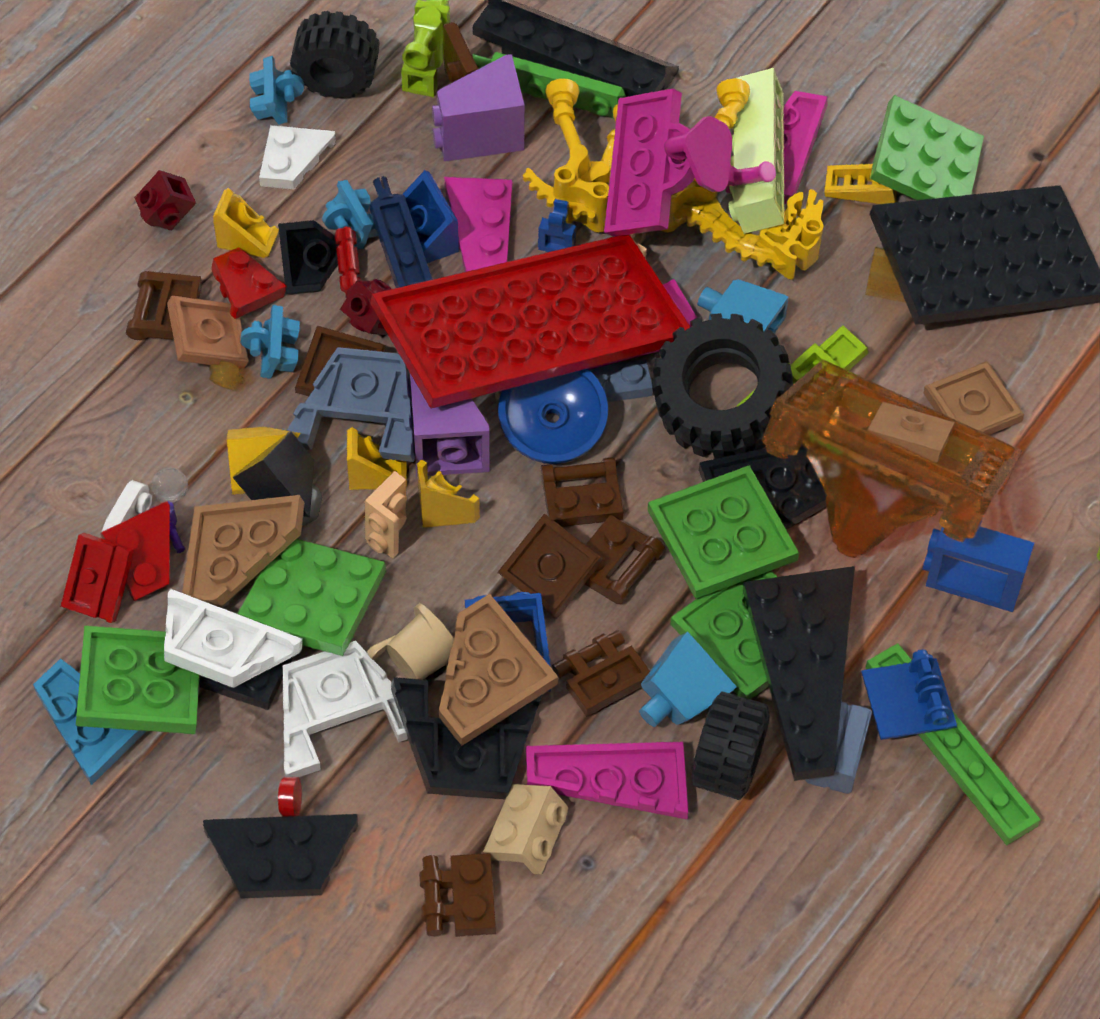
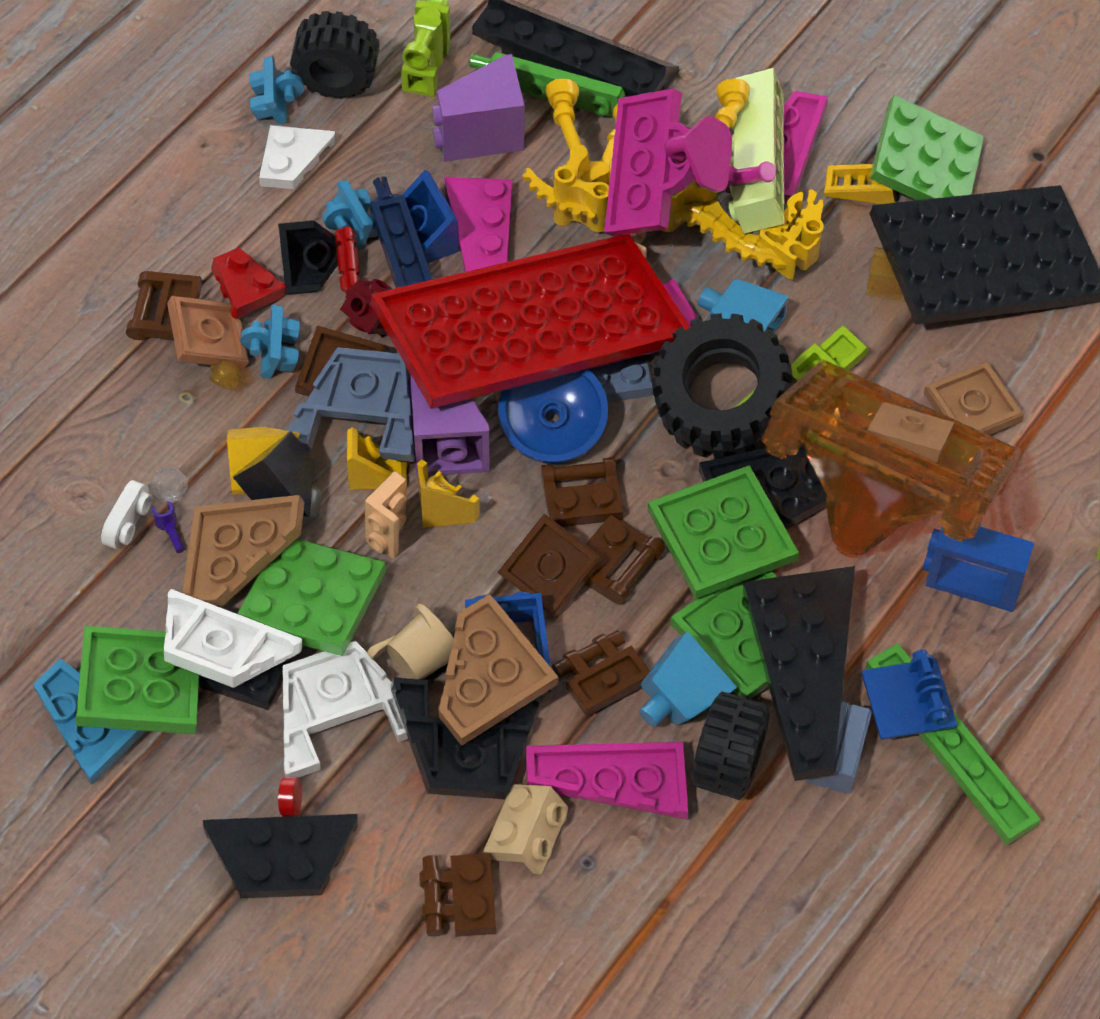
(97, 577): red plate -> none
(150, 538): red wing -> none
(165, 200): dark red brick -> none
(242, 227): yellow slope -> none
(457, 56): reddish brown plate -> none
(554, 231): blue plate -> none

